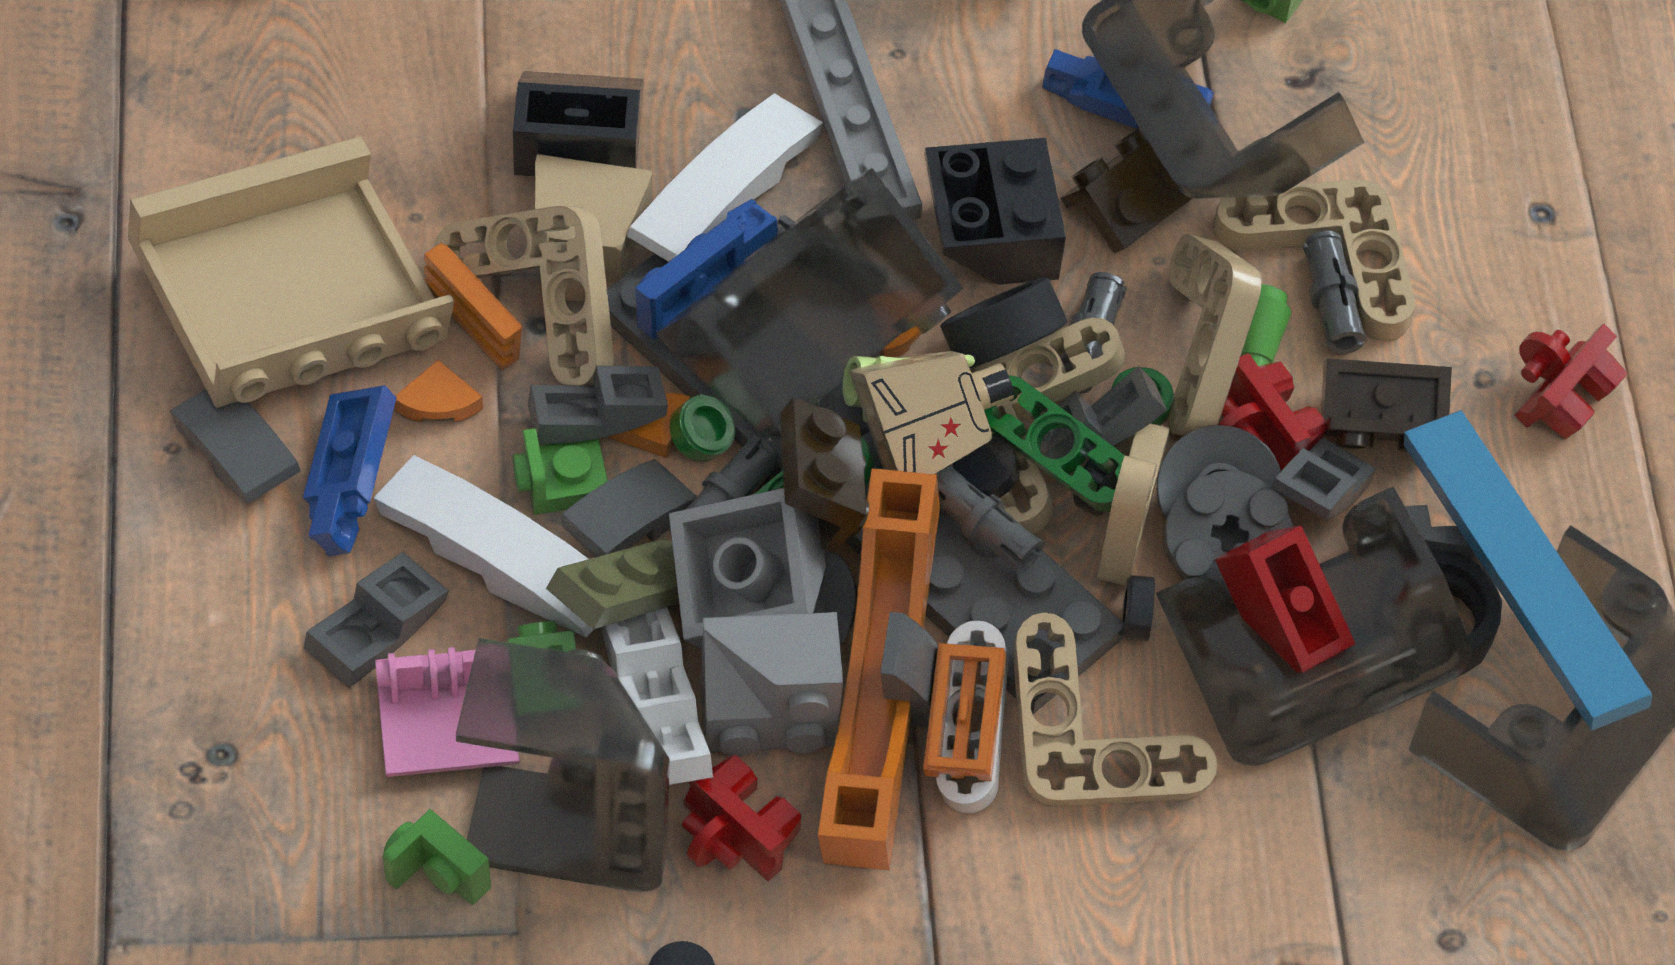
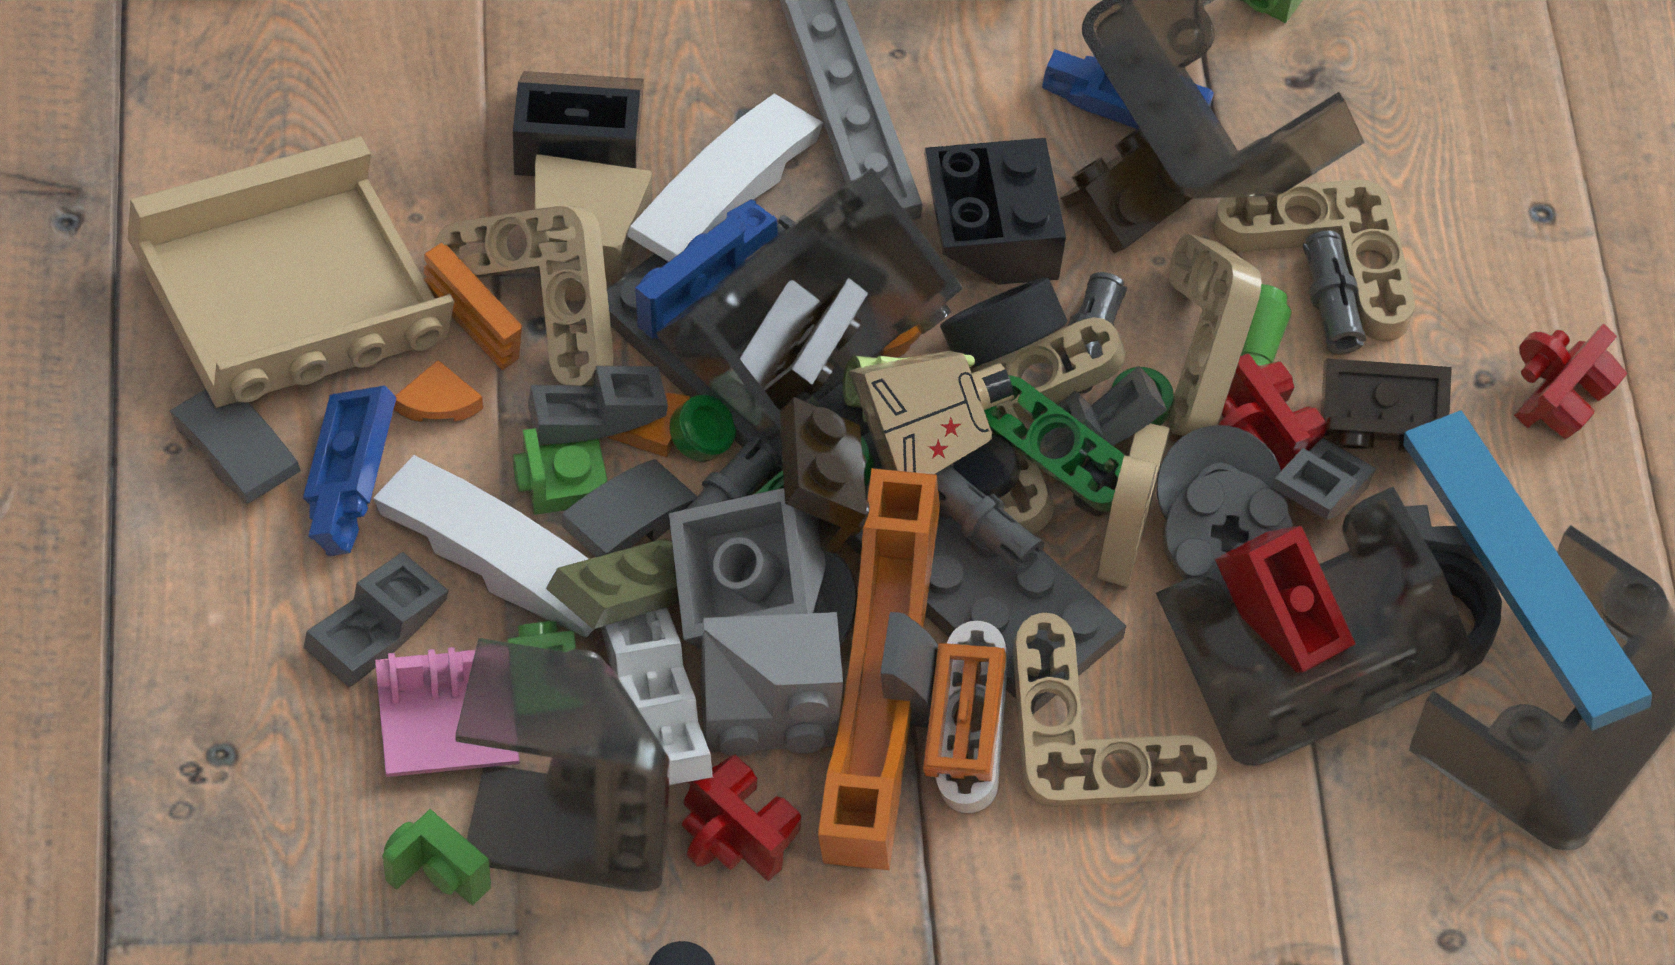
(797, 338): none -> bracket
(1138, 608): black tile -> none

